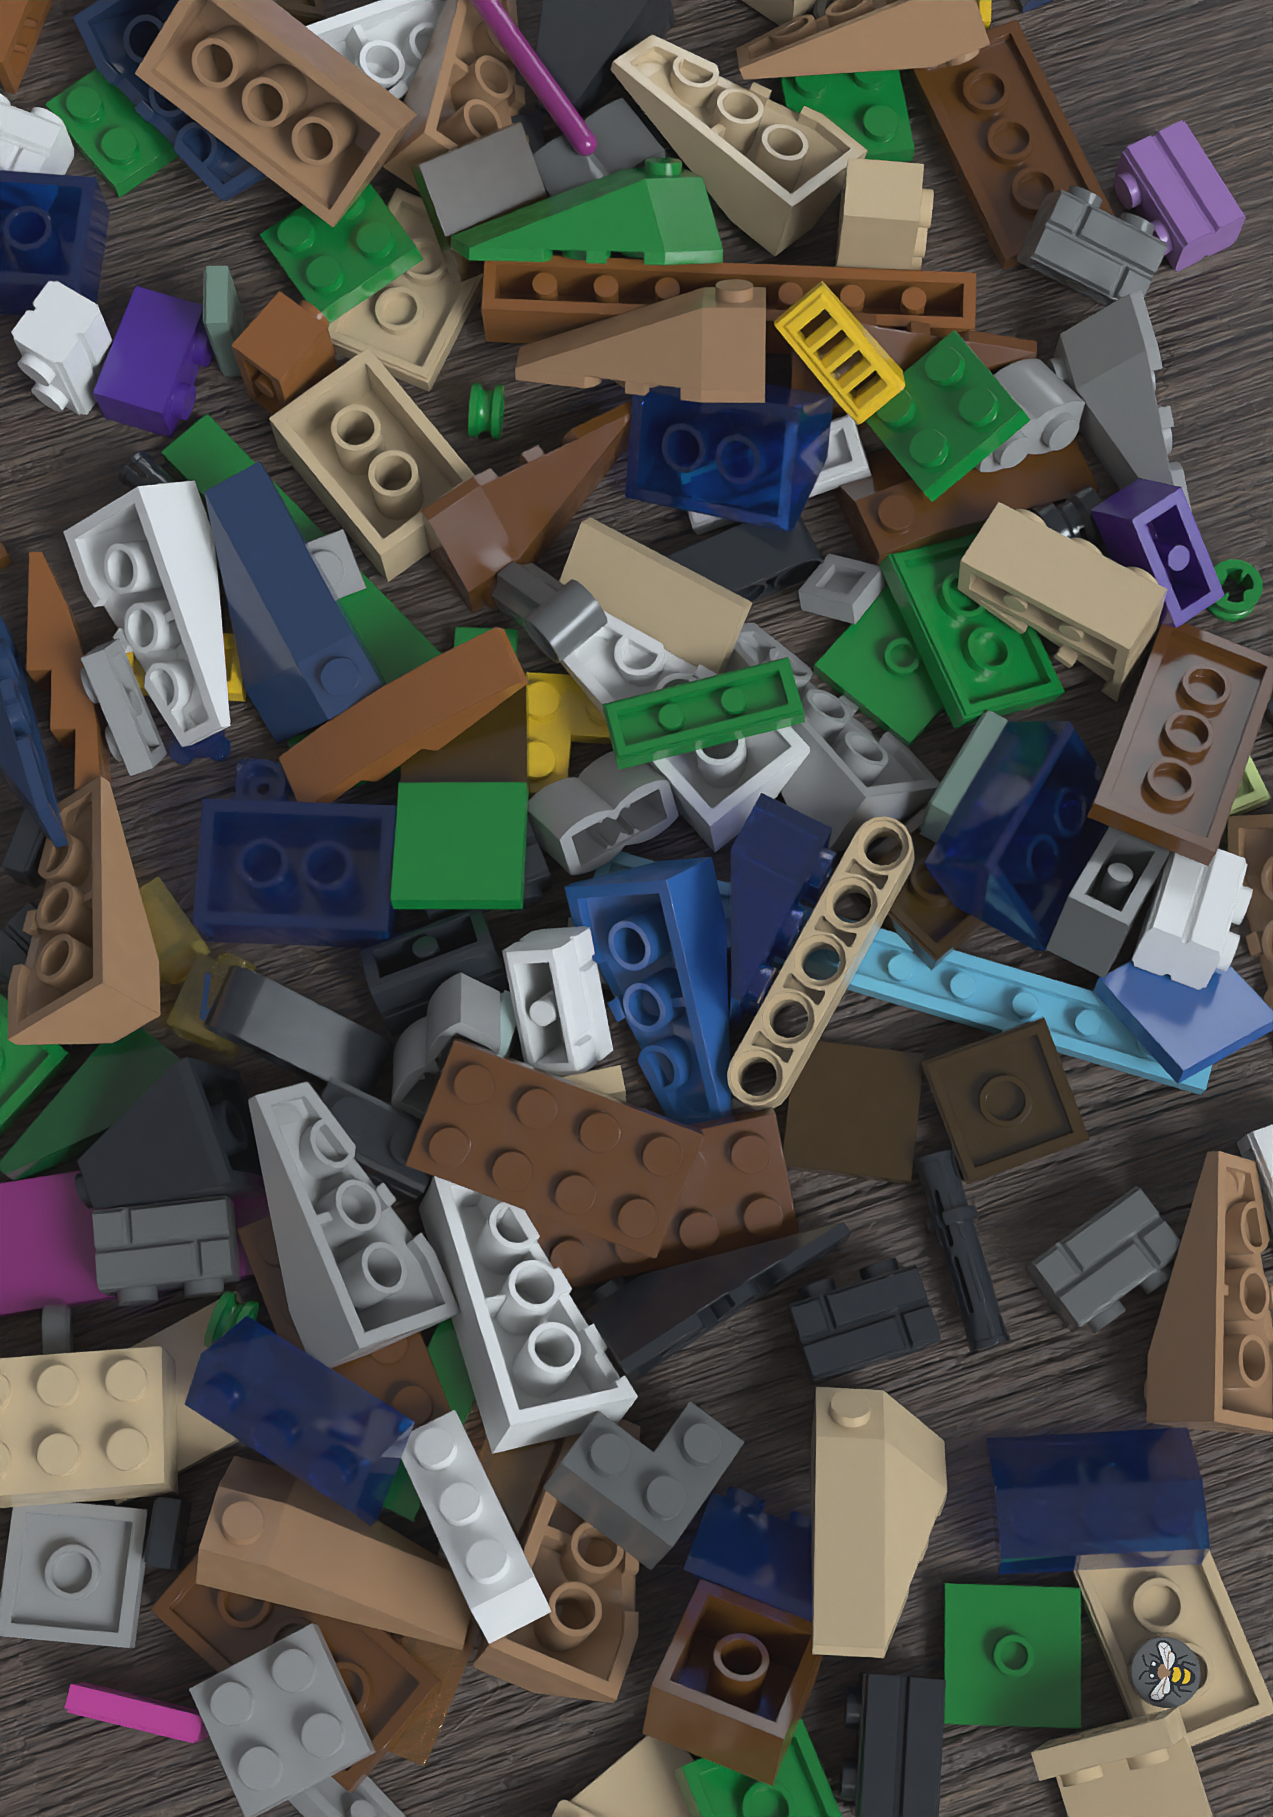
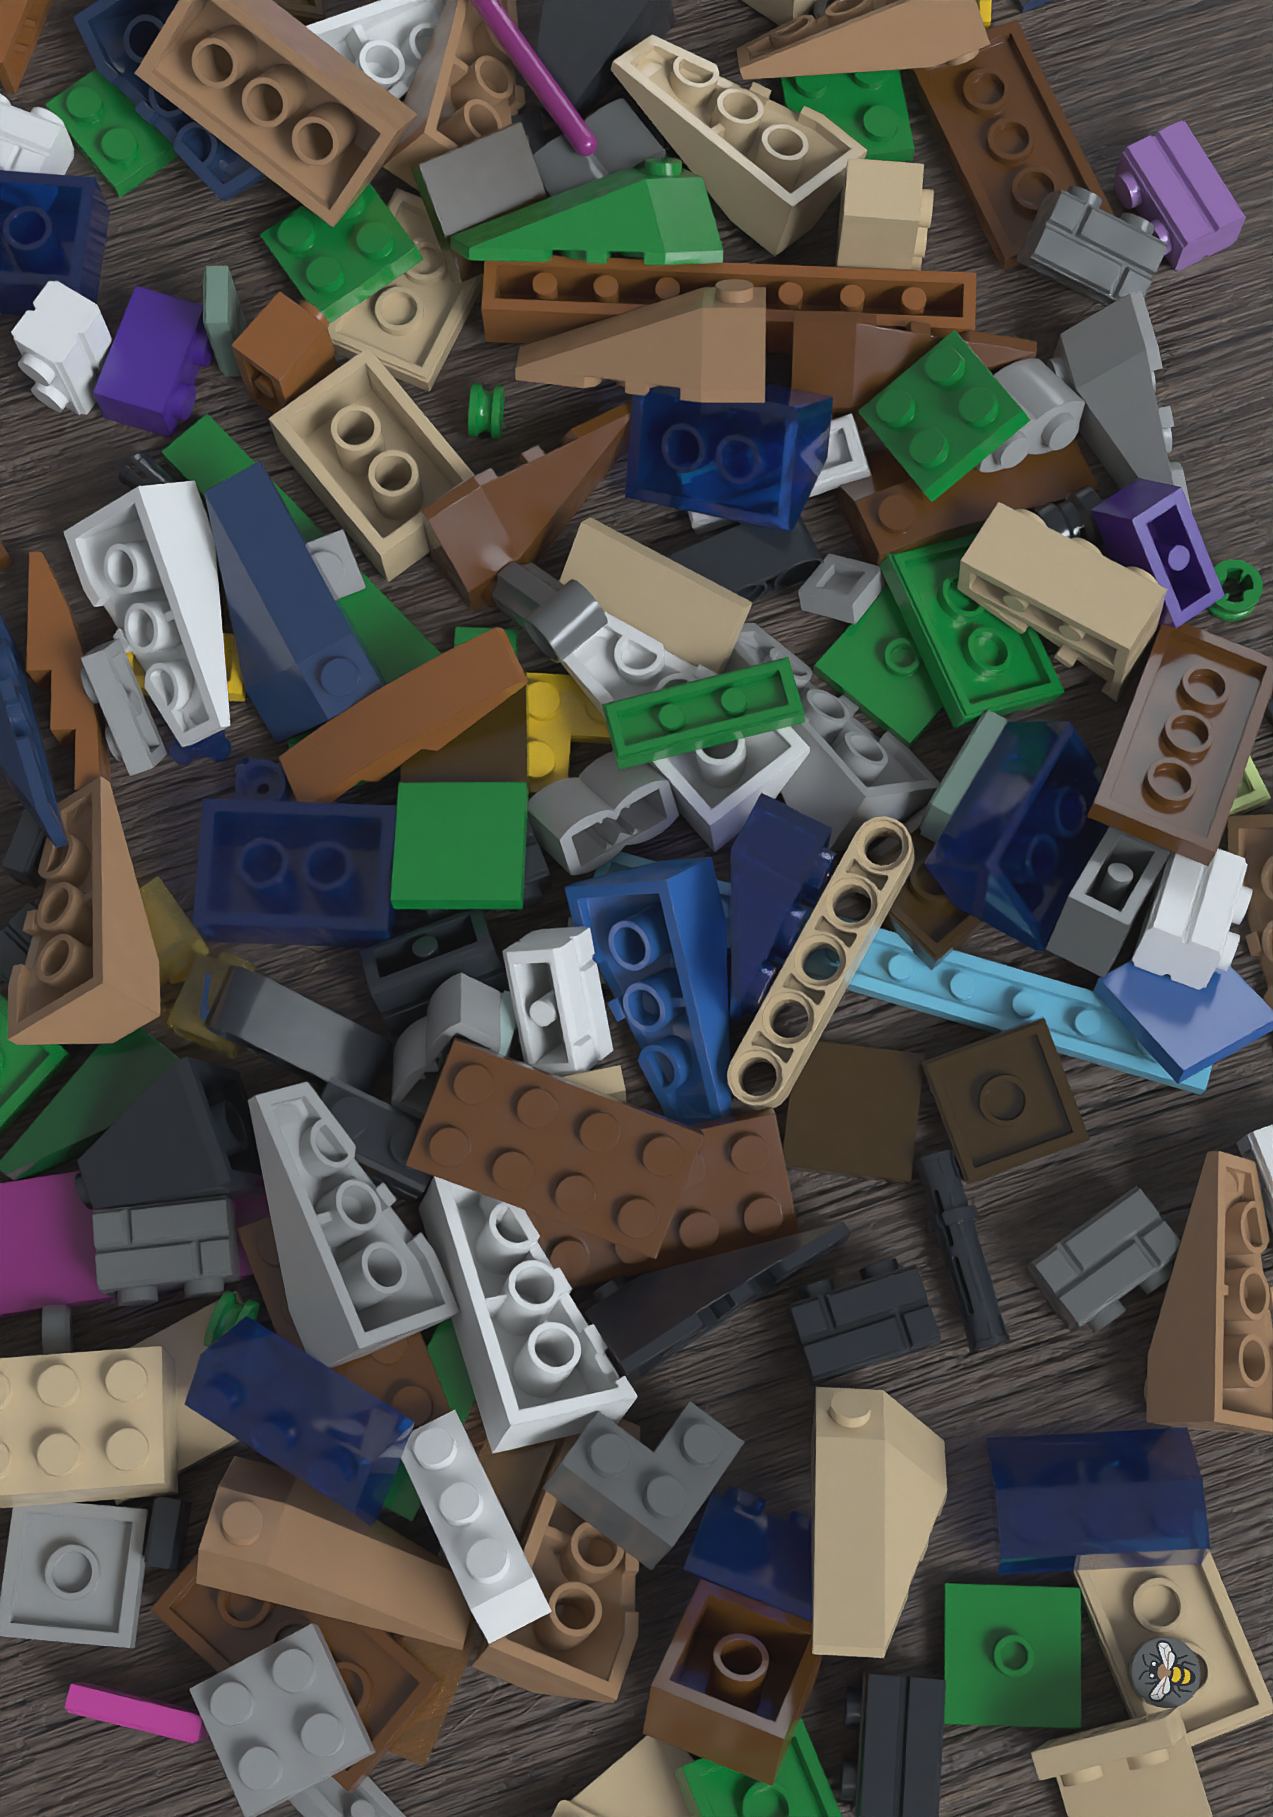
(873, 394): yellow slope -> none

